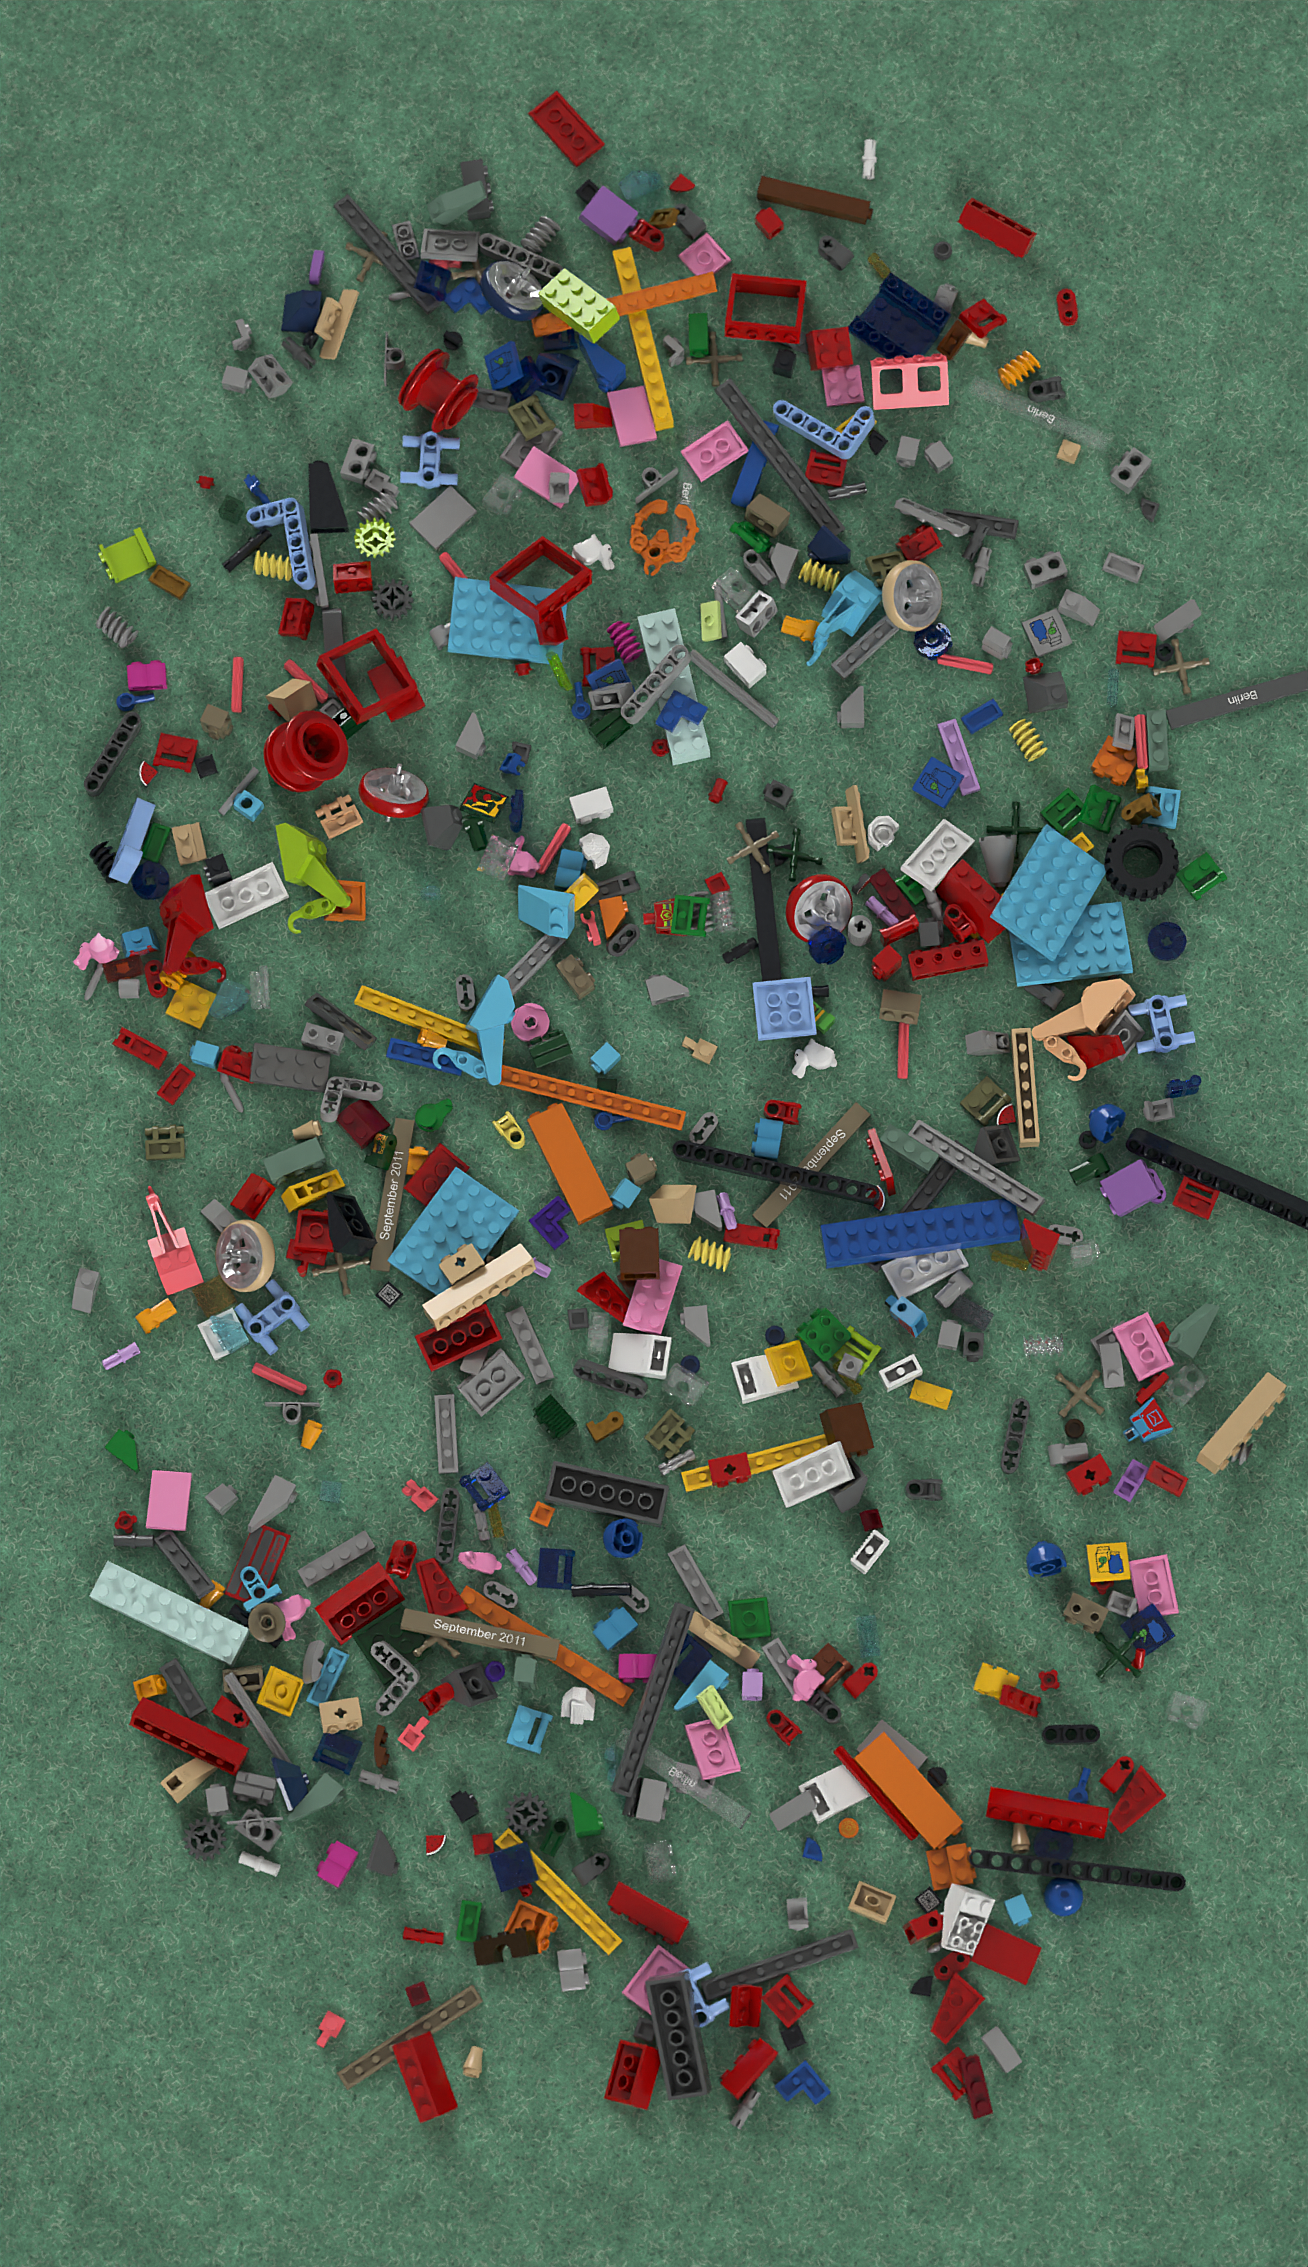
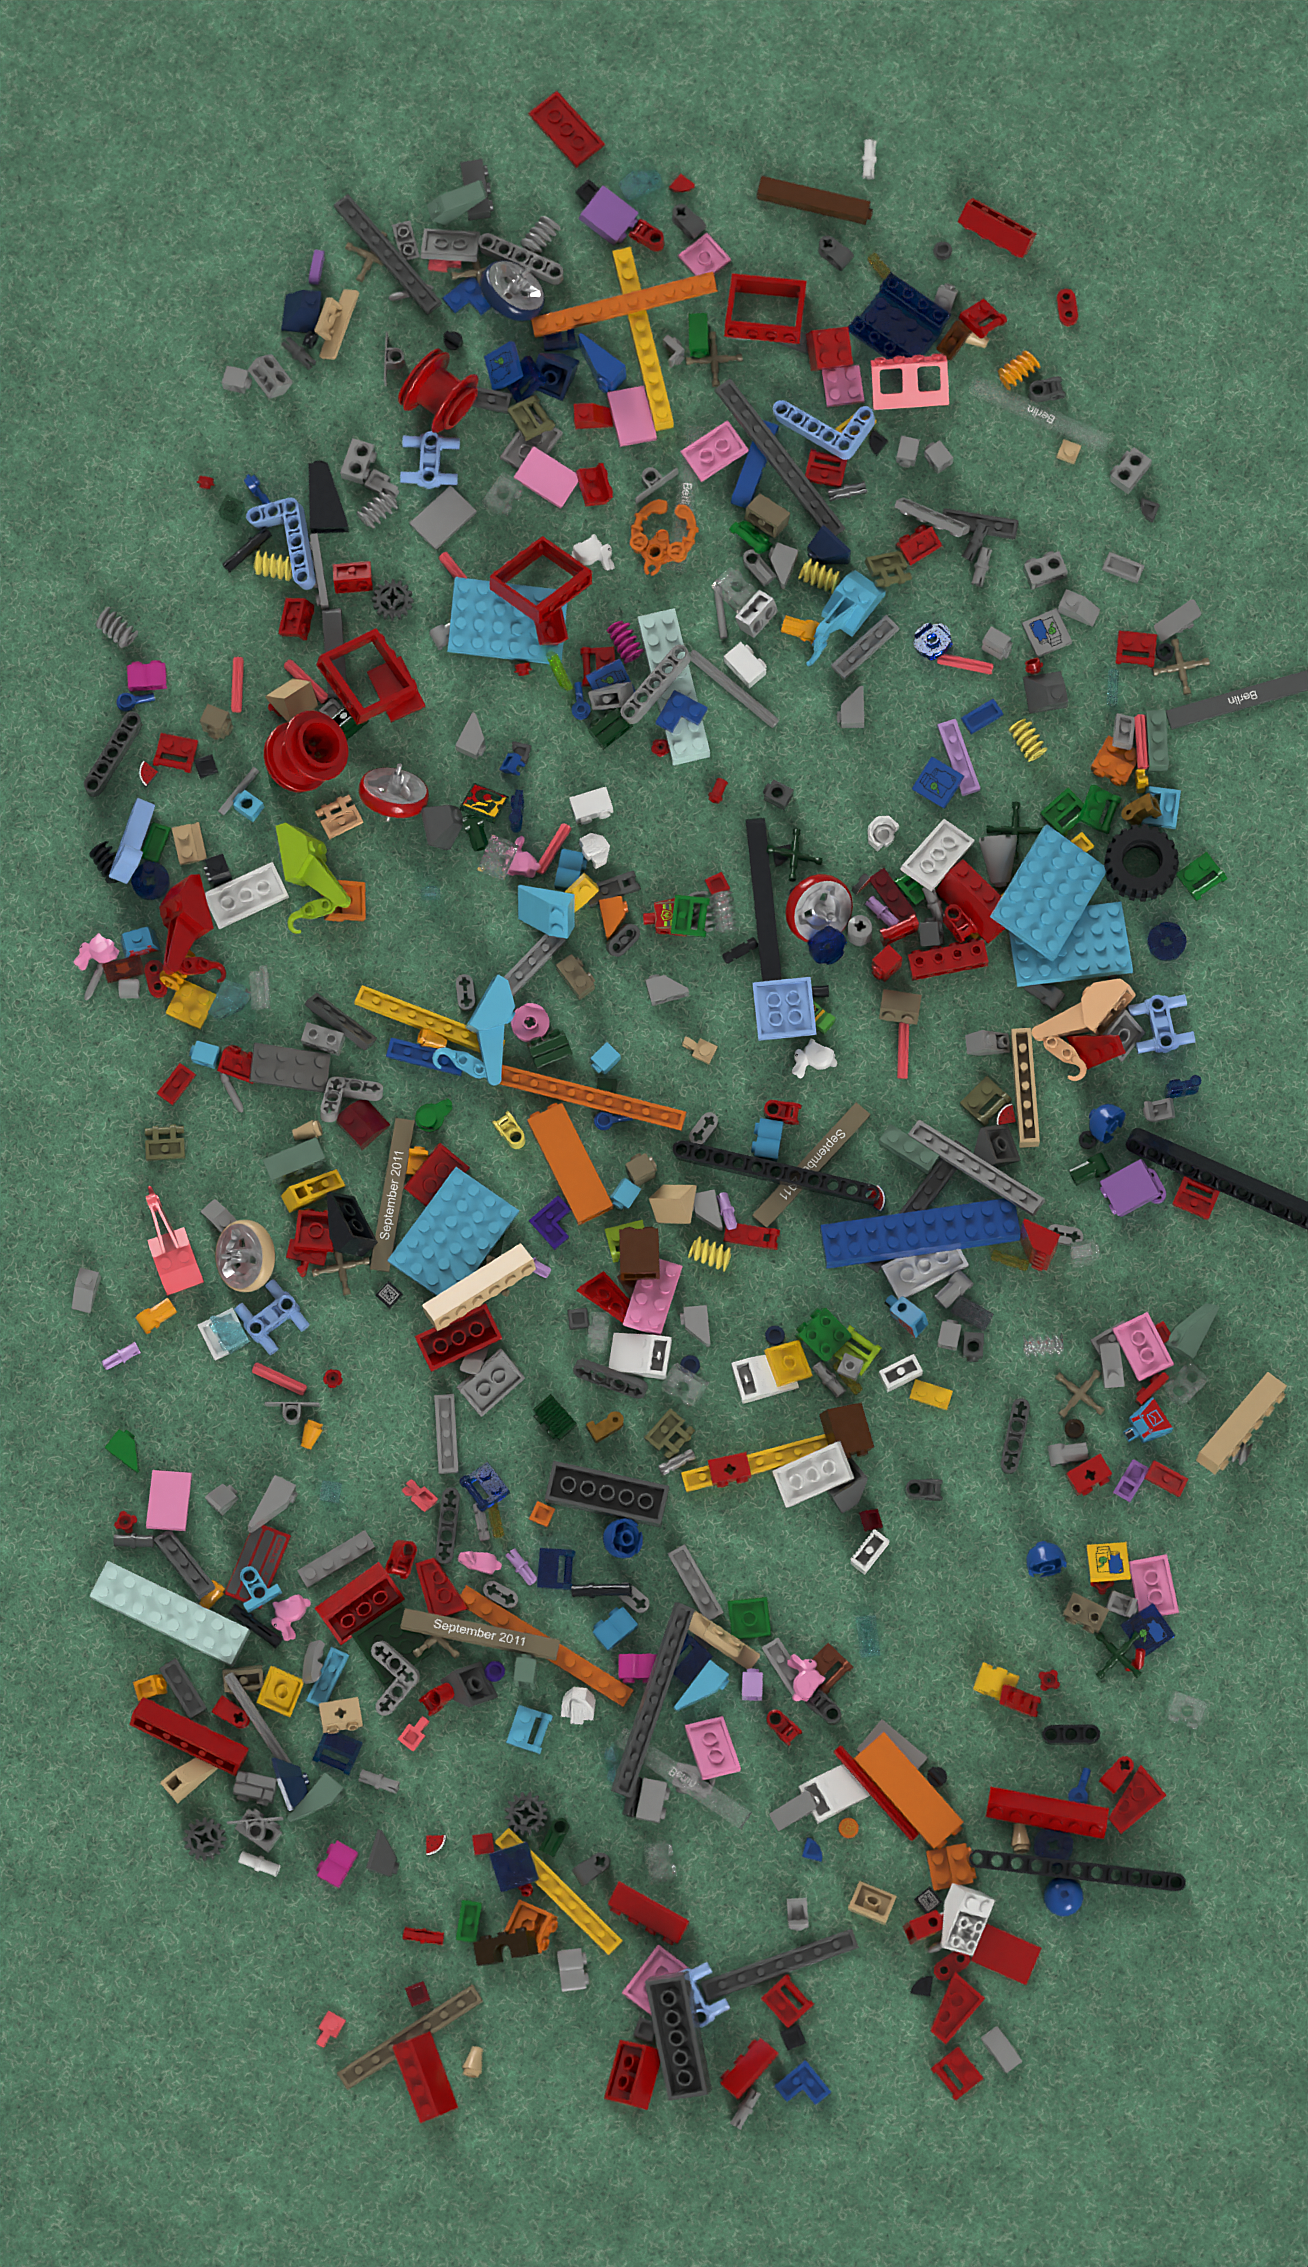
(127, 557): lime panel -> none
(141, 1048): red plate -> none
(169, 582): pearl gold plate -> none
(214, 1296): clear orange piece -> none
(218, 1800): light grey brick -> none
(244, 331): light grey bracket -> none
(253, 1195): red panel -> none
(258, 1622): dark tan dish -> none
(374, 537): lime gear -> none
(380, 1753): reddish brown slope -> none
(382, 1151): dark green leg -> none
(426, 279): clear blue plate -> none
(456, 1273): tan brick -> none
(464, 1805): black brick -> none
(529, 1345): light grey plate -> none
(559, 487): light grey bracket -> none
(579, 306): lime brick -> none
(585, 1817): green slope -> none
(592, 933): coral plate -> none
(664, 218): pearl gold plate -> none
(711, 621): yellowish green plate -> none
(714, 1707): yellowish green plate -> none
(745, 2006): red bracket -> none
(752, 847): dark tan piece -> none
(769, 223): red brick -> none
(784, 363): black brick -> none
(850, 826): tan bracket -> none
(858, 1681): red piece -> none
(880, 1159): wing -> none
(923, 595): flat silver wheel -> none
(975, 2086): dark red plate -> none
(1018, 1910): medium azure brick -> none

